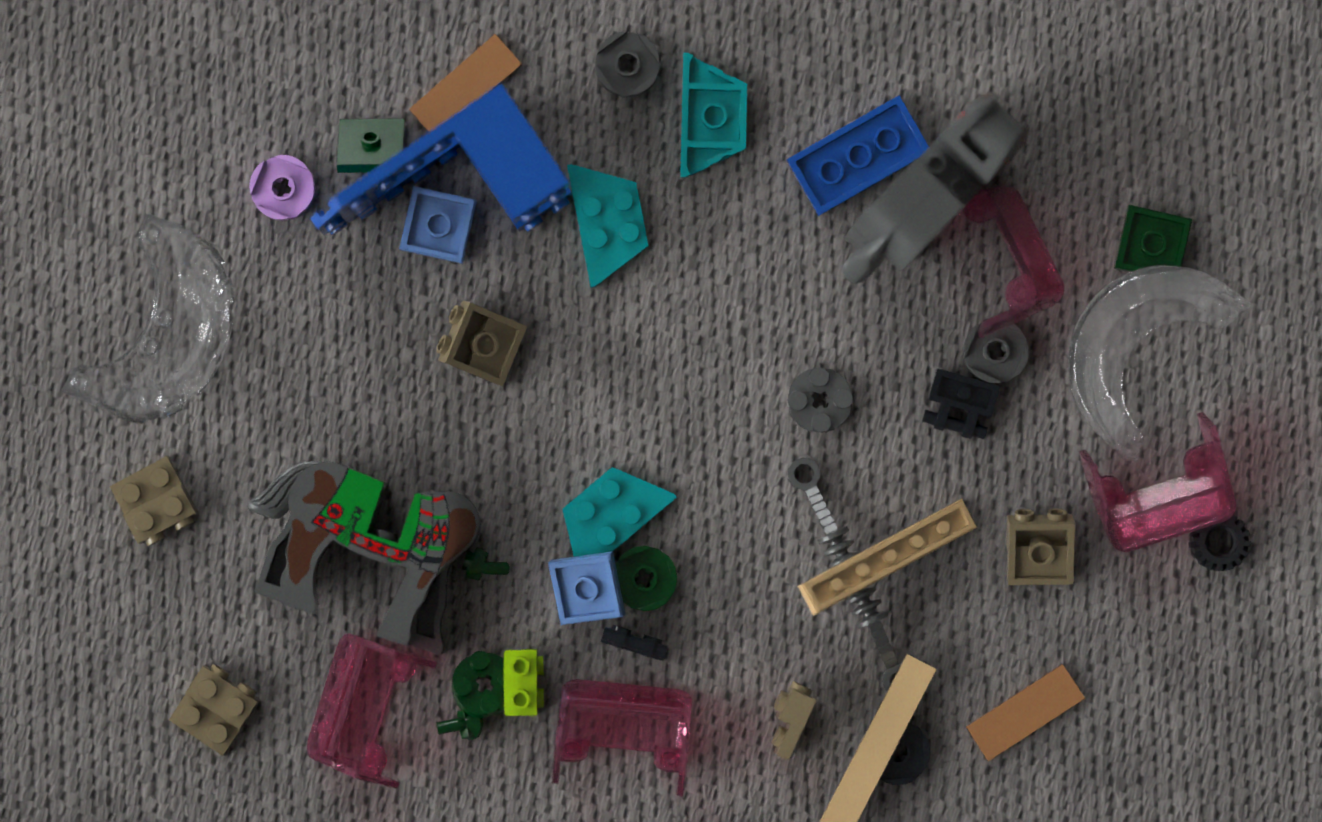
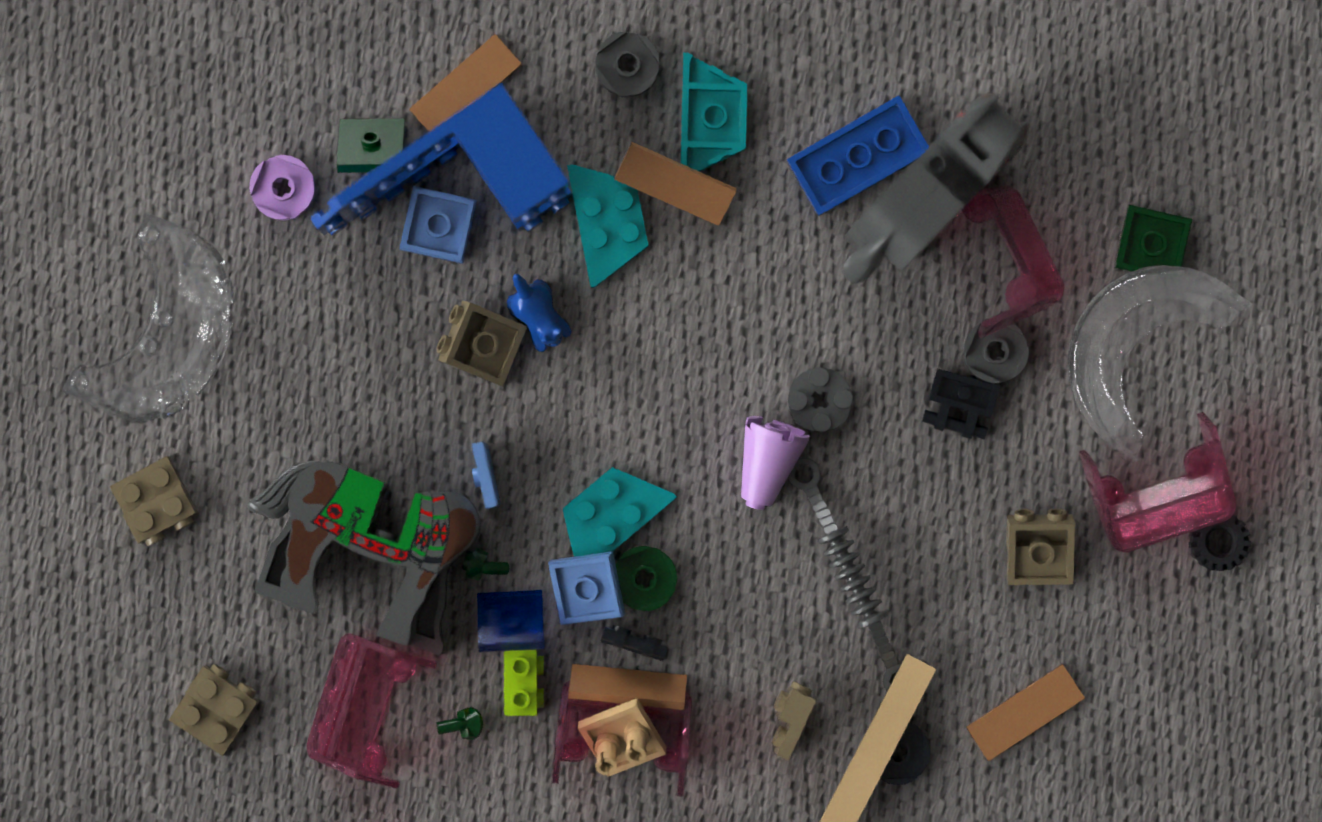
(465, 688): dark green plate -> none
(484, 475): none -> medium blue plate
(510, 621): none -> clear blue plate
(535, 308): none -> blue animal
(621, 738): none -> tan plate
(624, 685): none -> medium nougat piece
(675, 183): none -> medium nougat piece
(768, 459): none -> lavender cone
(887, 557): tan tile -> none

